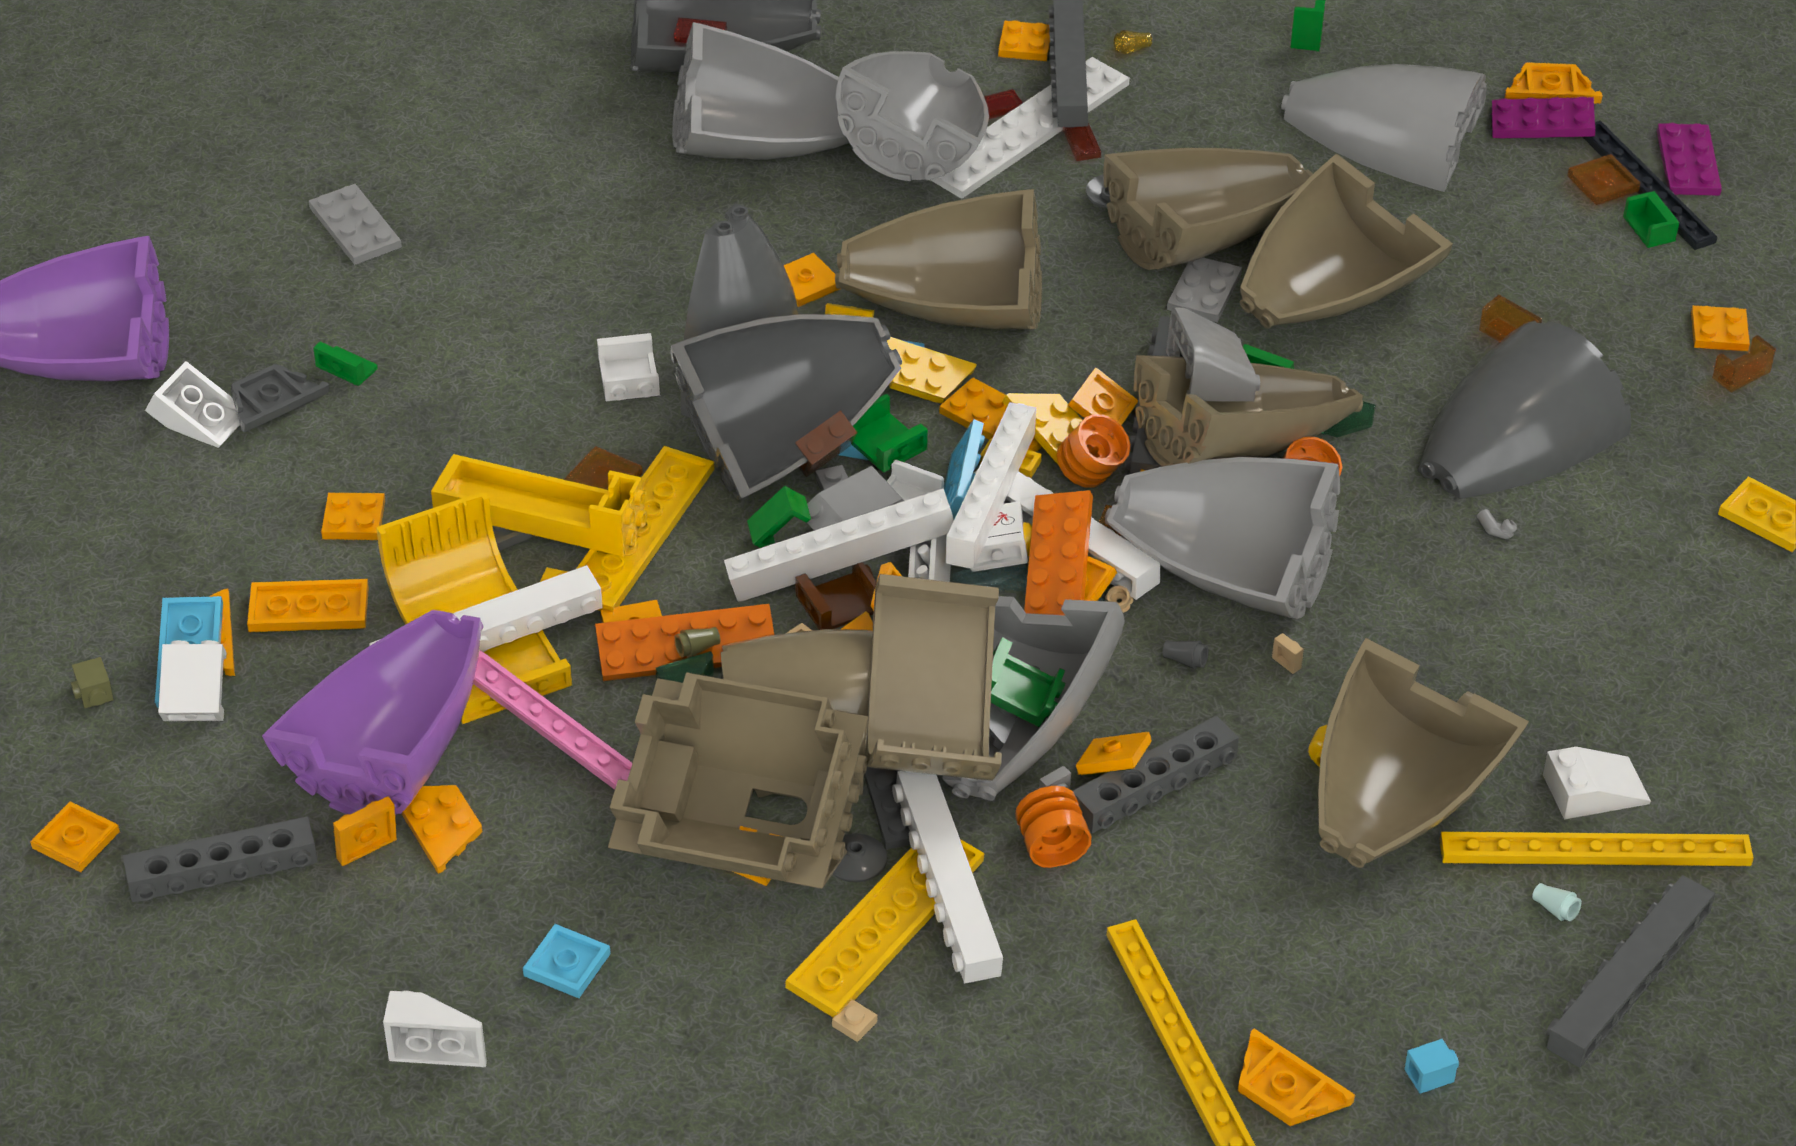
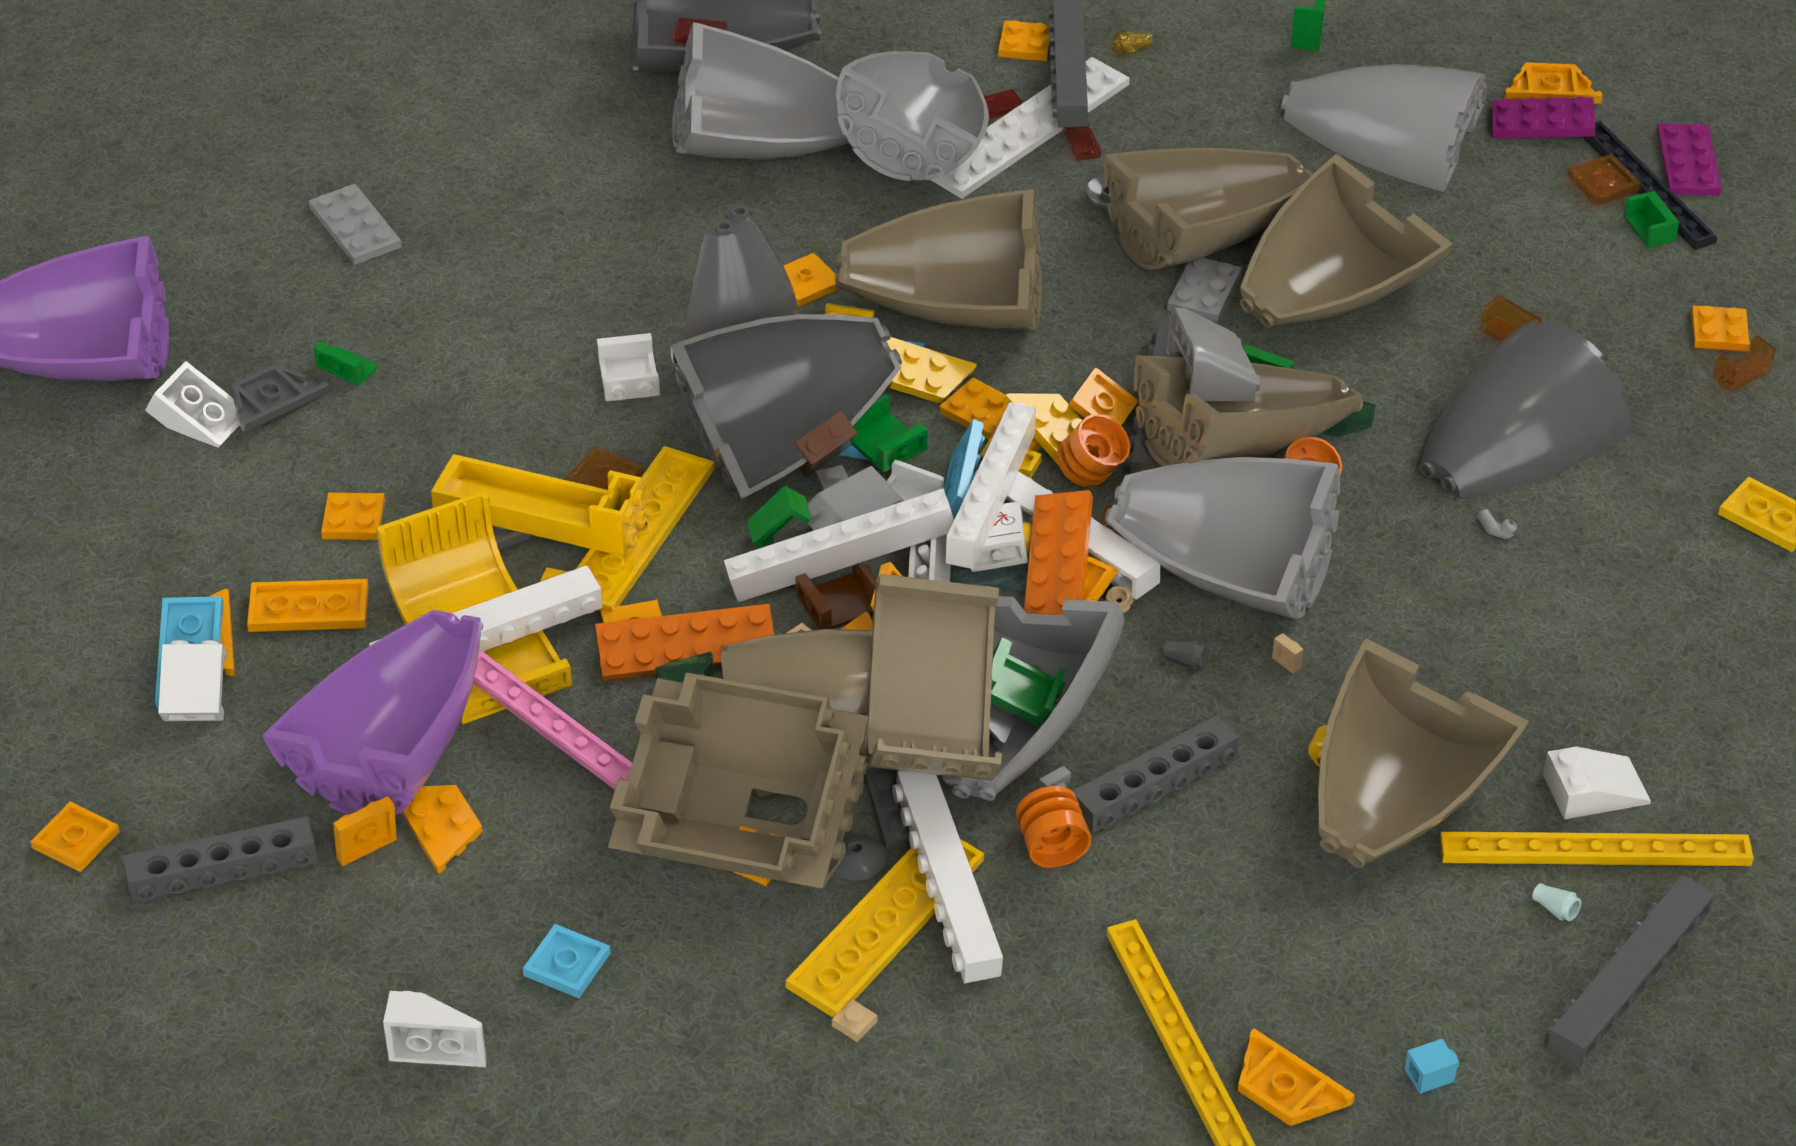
(91, 683): olive brick -> none
(694, 641): olive cone -> none
(1113, 753): light orange plate -> none

